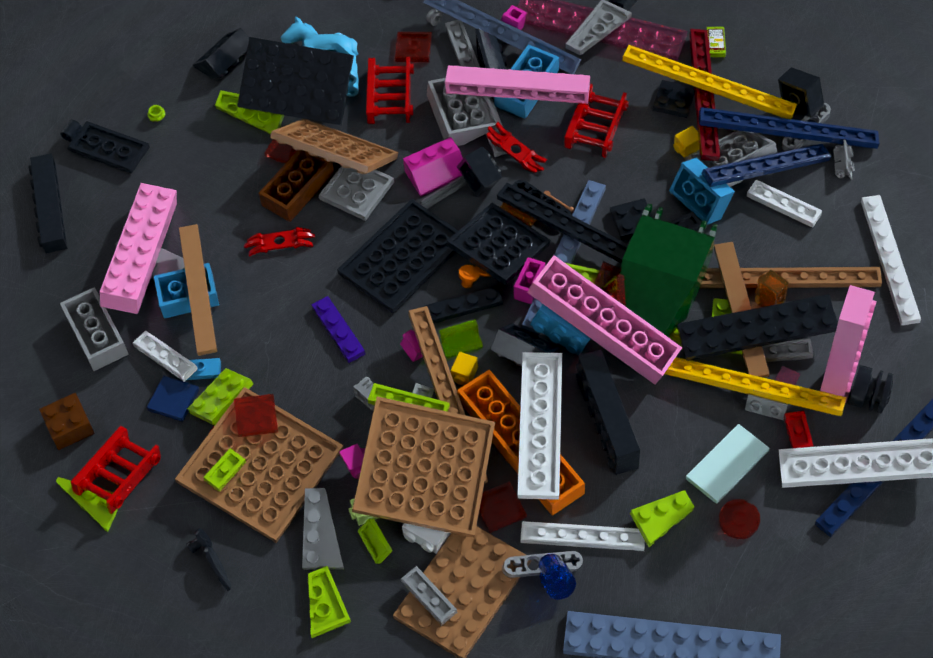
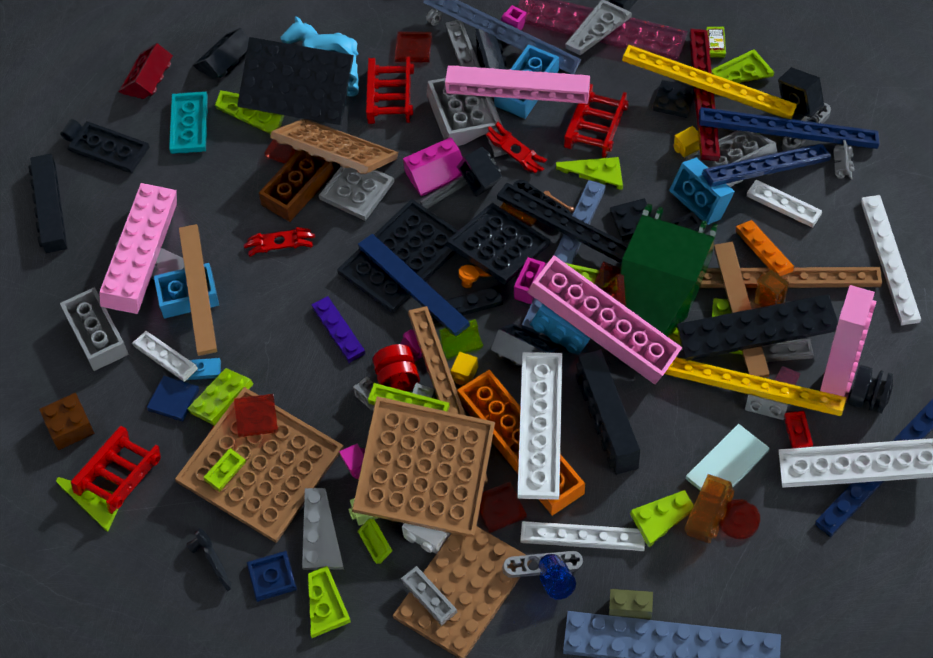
(146, 72): none -> dark red slope
(156, 113): lime plate -> none
(188, 122): none -> teal plate
(271, 576): none -> dark blue tile
(396, 367): none -> red wheel
(414, 285): none -> dark blue tile
(600, 170): none -> lime wing
(631, 604): none -> olive brick
(709, 509): none -> clear orange brick
(744, 68): none -> lime wing
(764, 248): none -> orange plate

